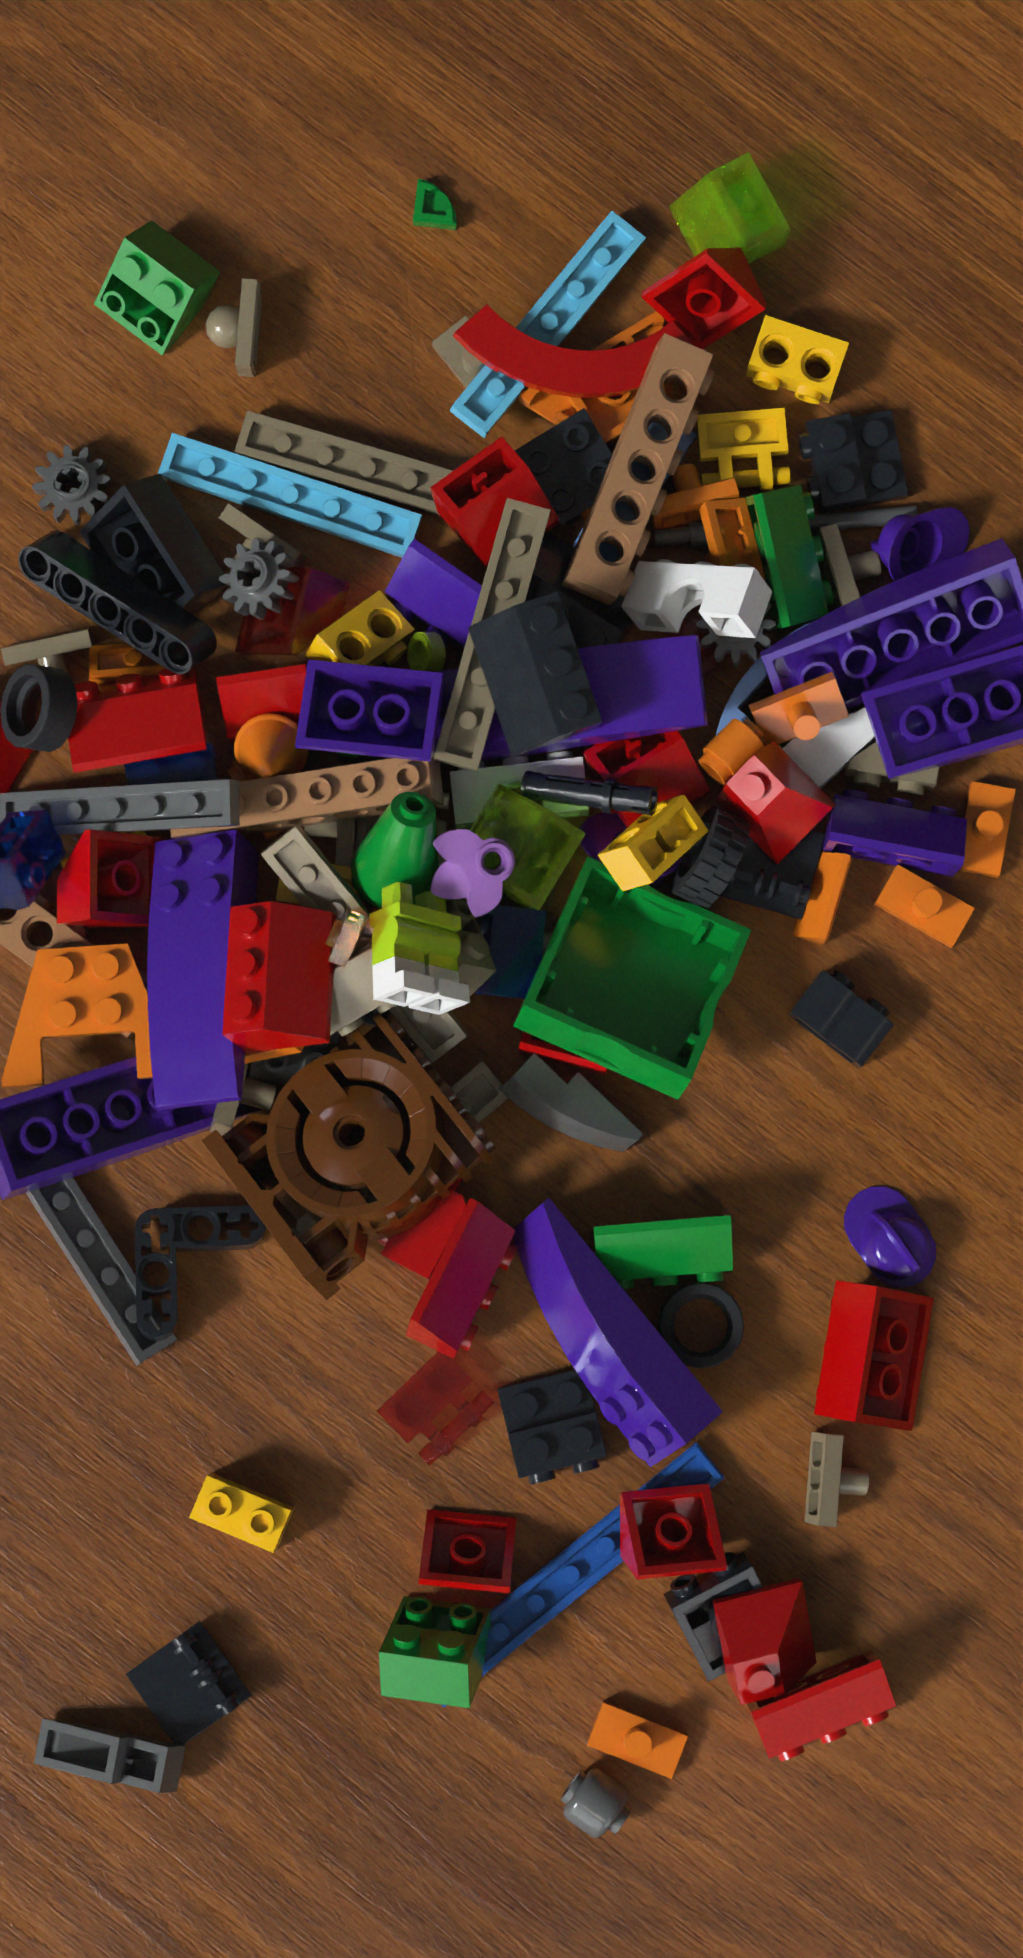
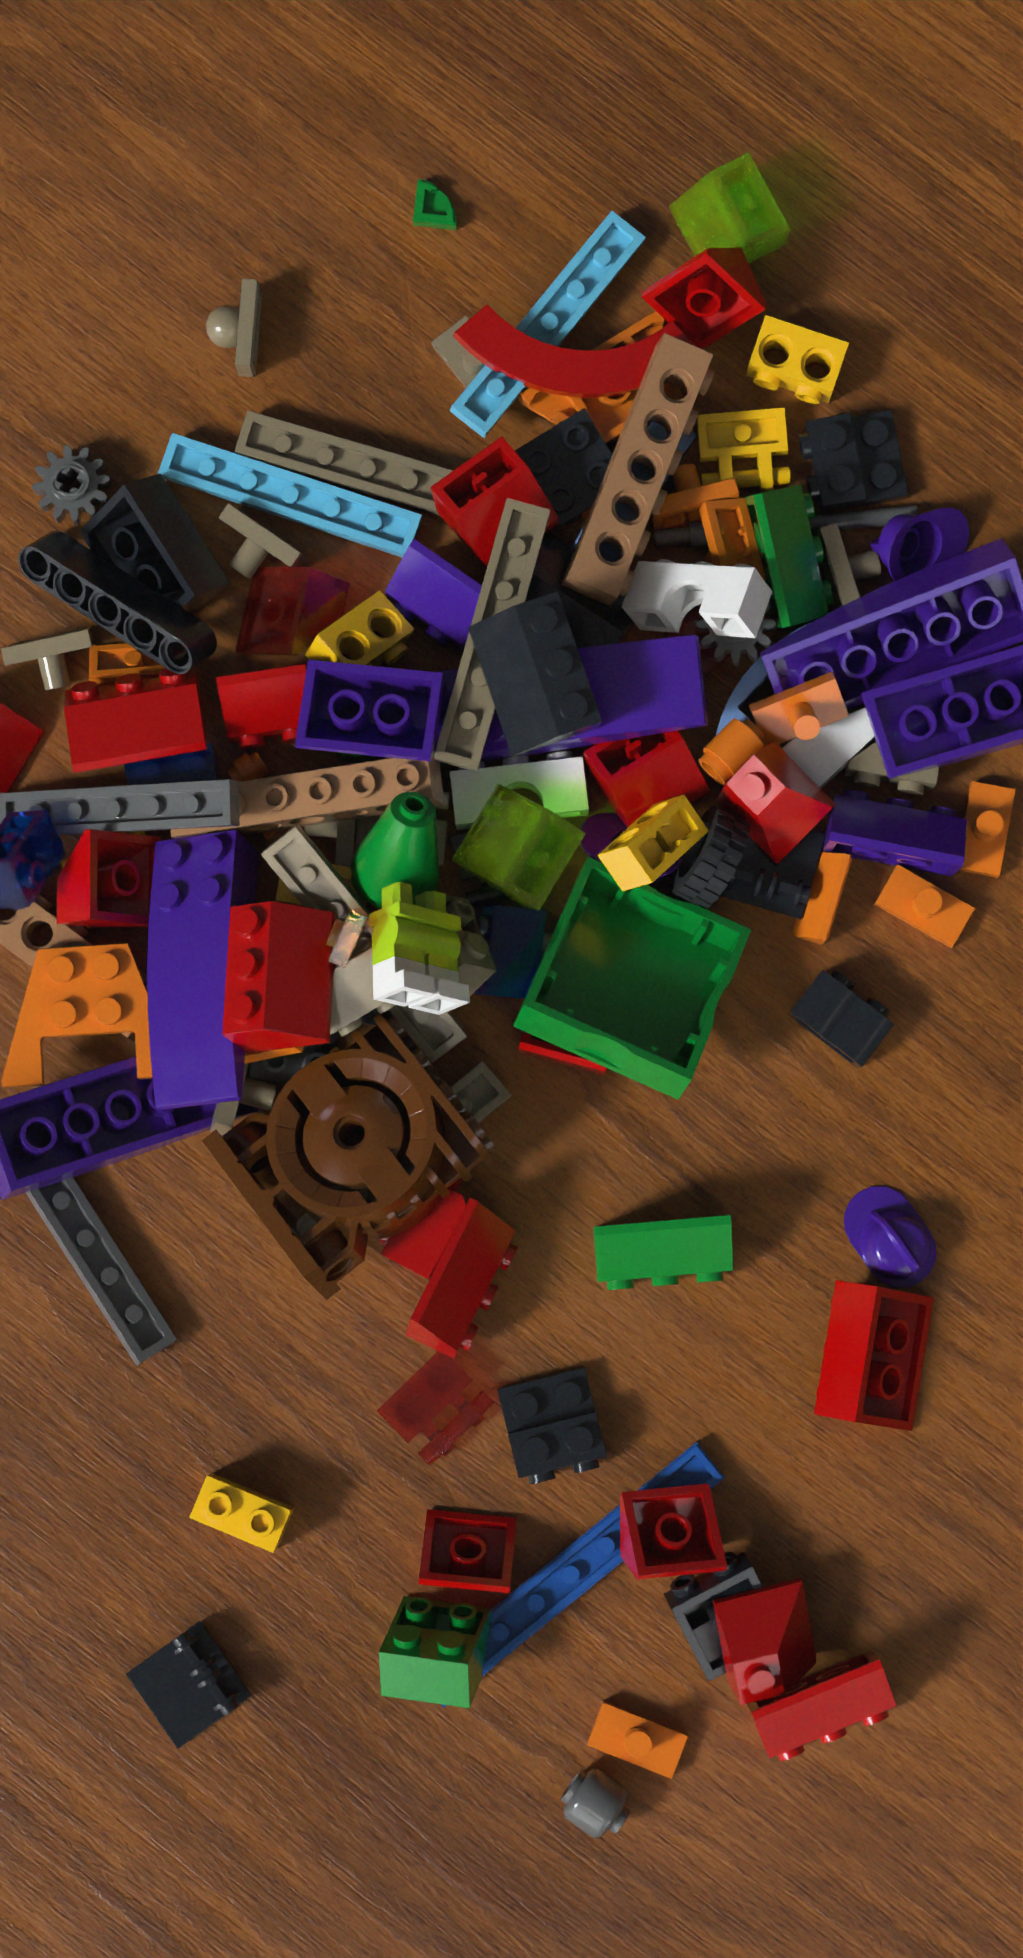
(57, 707): black tyre -> none
(110, 1755): dark grey slope -> none
(156, 286): green slope -> none
(179, 1240): black beam -> none
(258, 578): dark grey gear -> none
(268, 748): orange hat -> none
(426, 652): lime tile -> none
(464, 869): medium lavender plate -> none
(569, 1106): dark grey slope -> none
(605, 795): black pin -> none
(610, 1340): dark purple slope -> none
(729, 1307): black tyre -> none
(829, 1479): dark tan tile -> none

